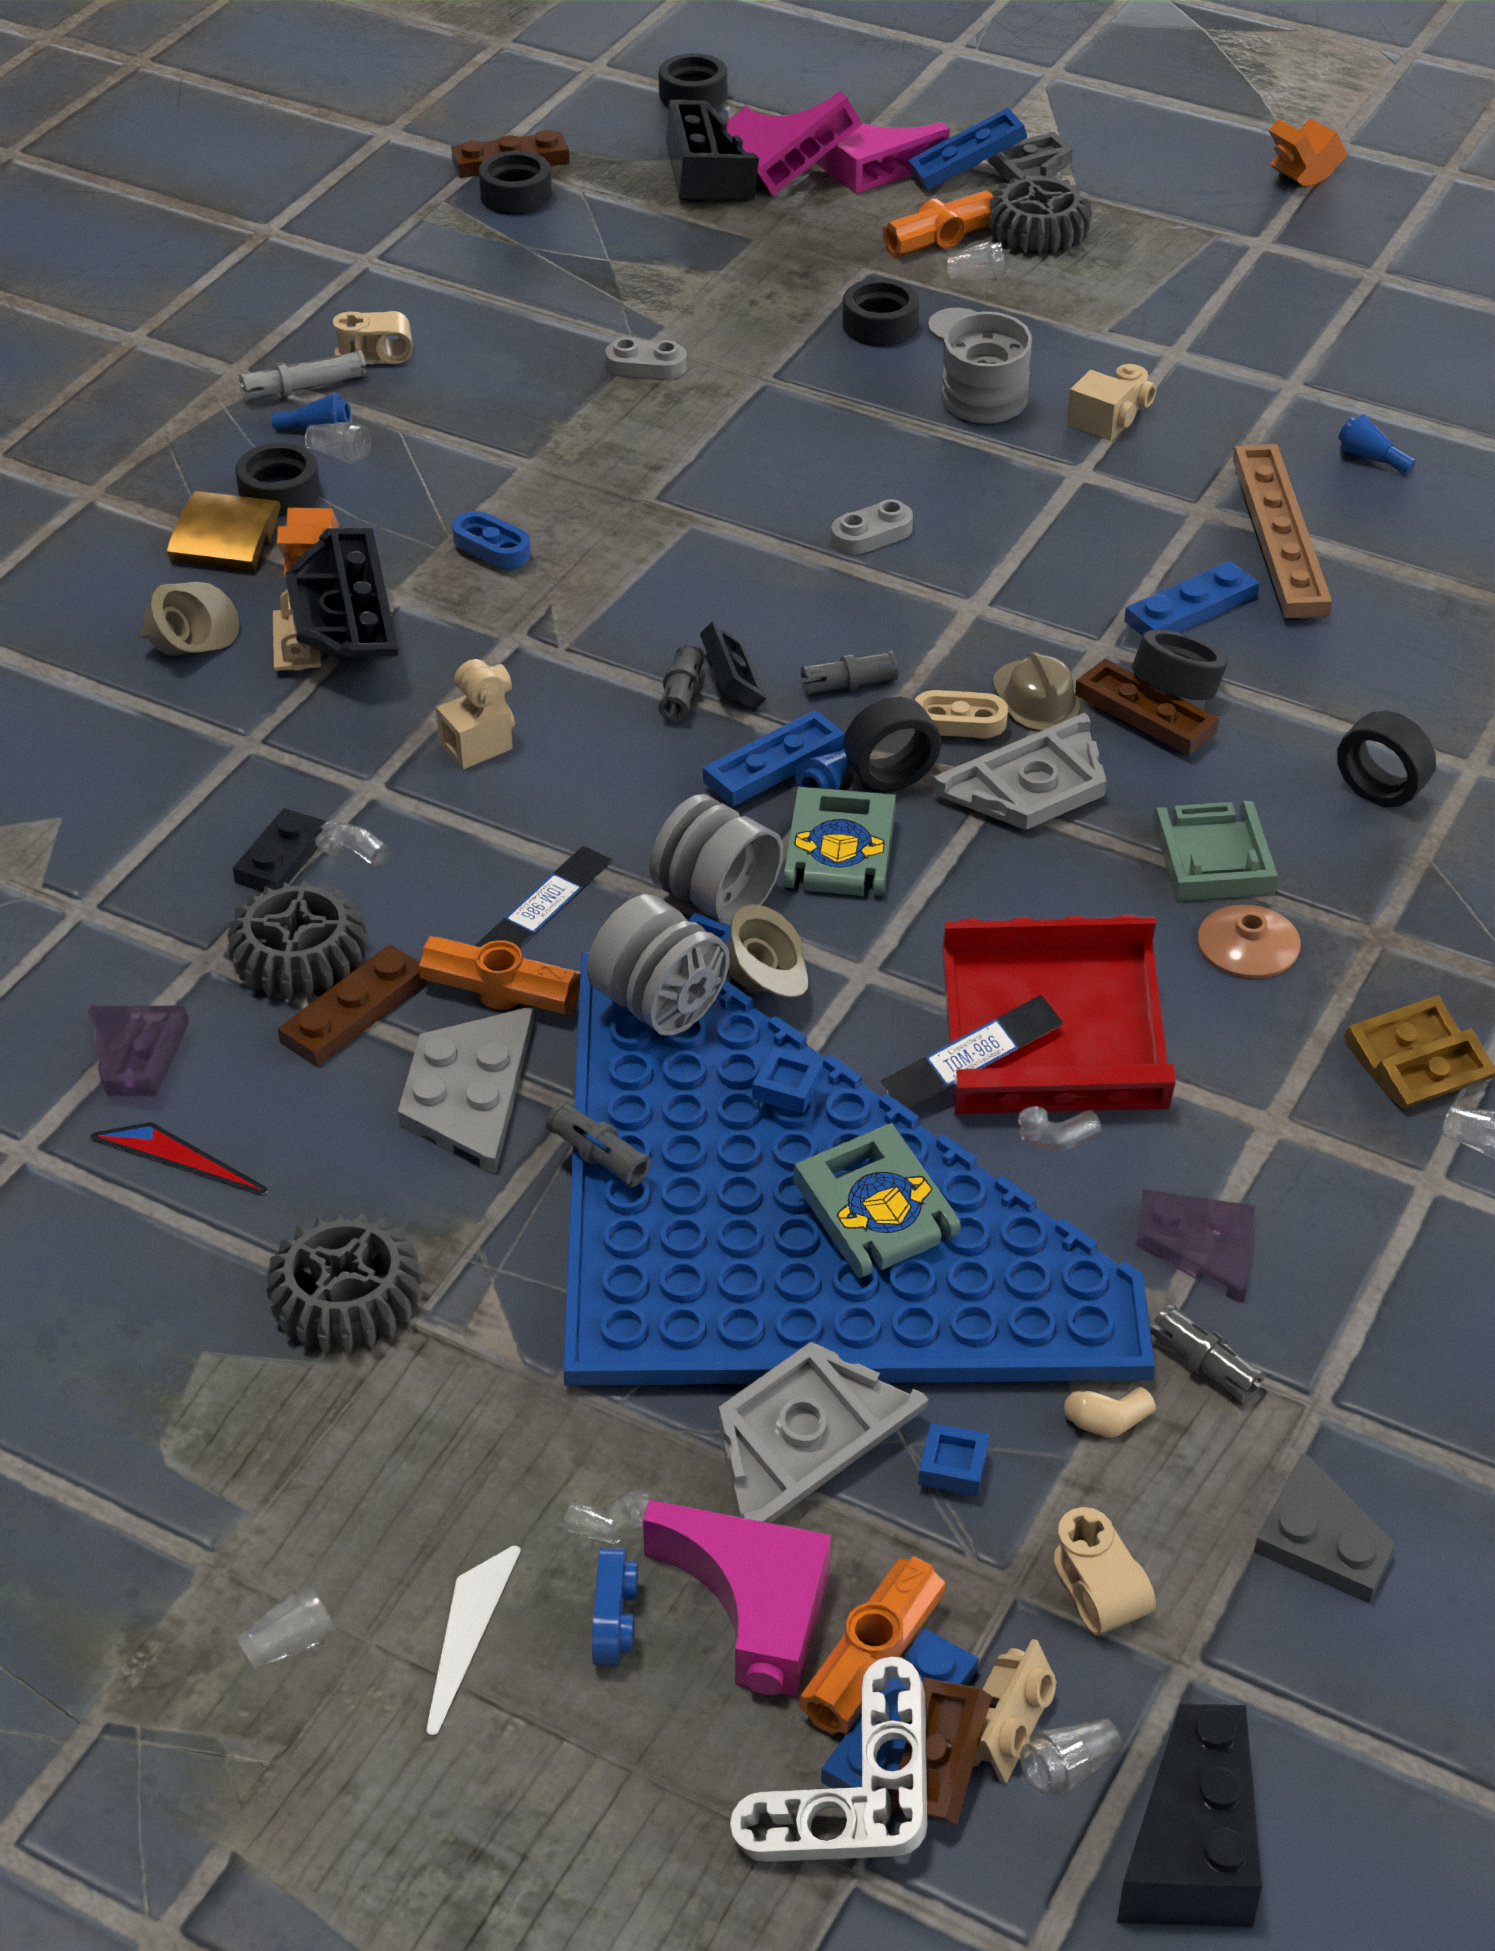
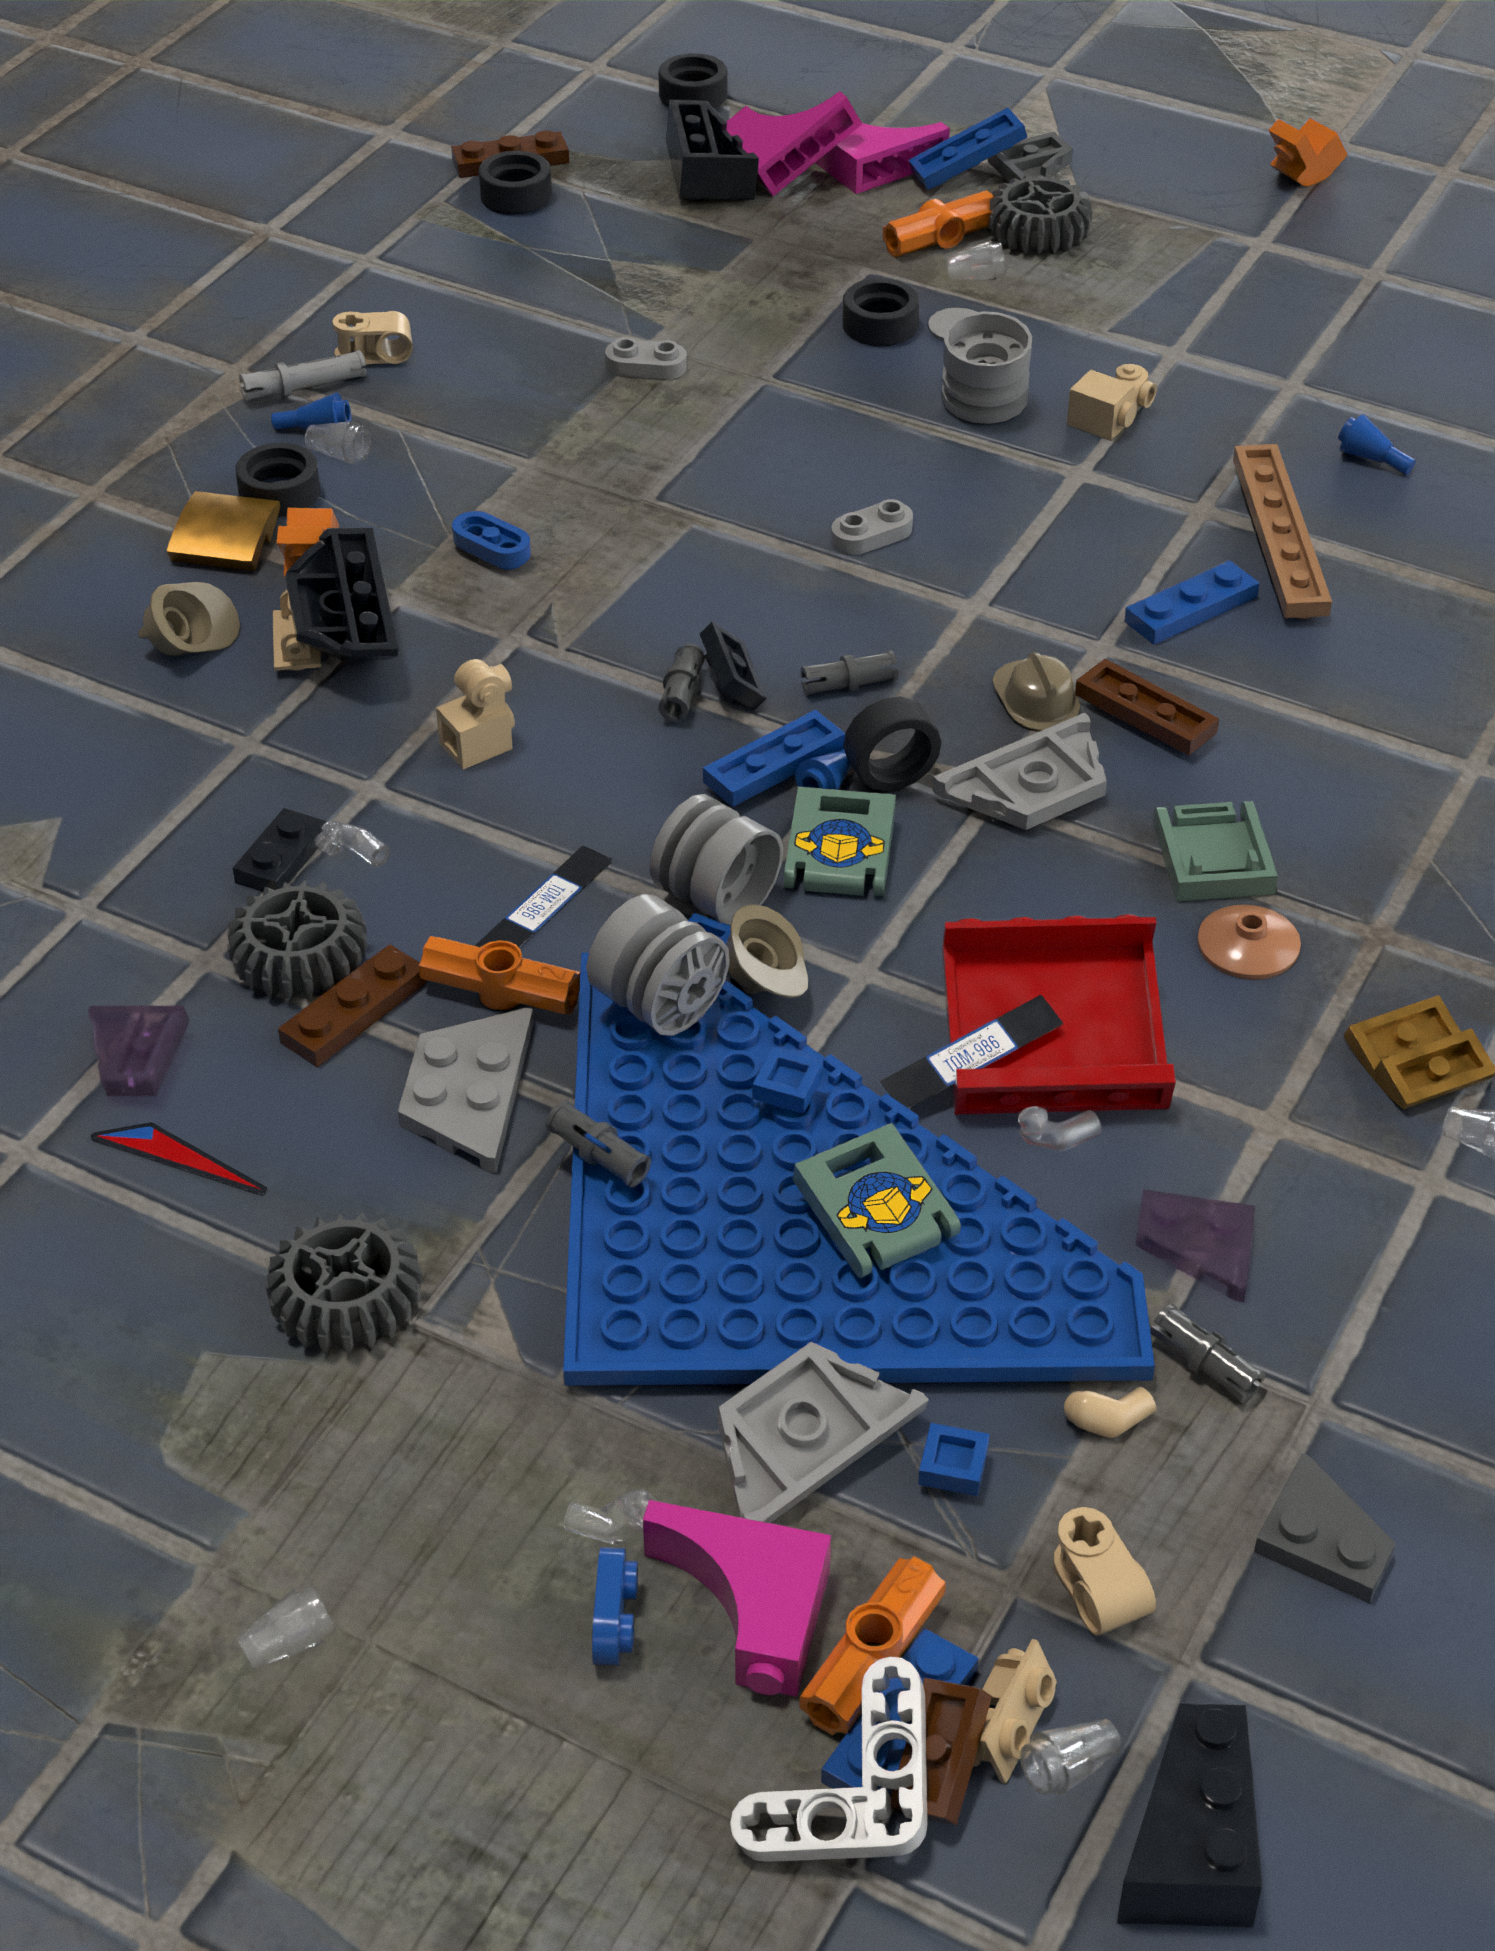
(470, 1611): white sticker -> none
(965, 713): tan plate -> none
(1179, 664): black tyre -> none
(1400, 736): black tyre -> none

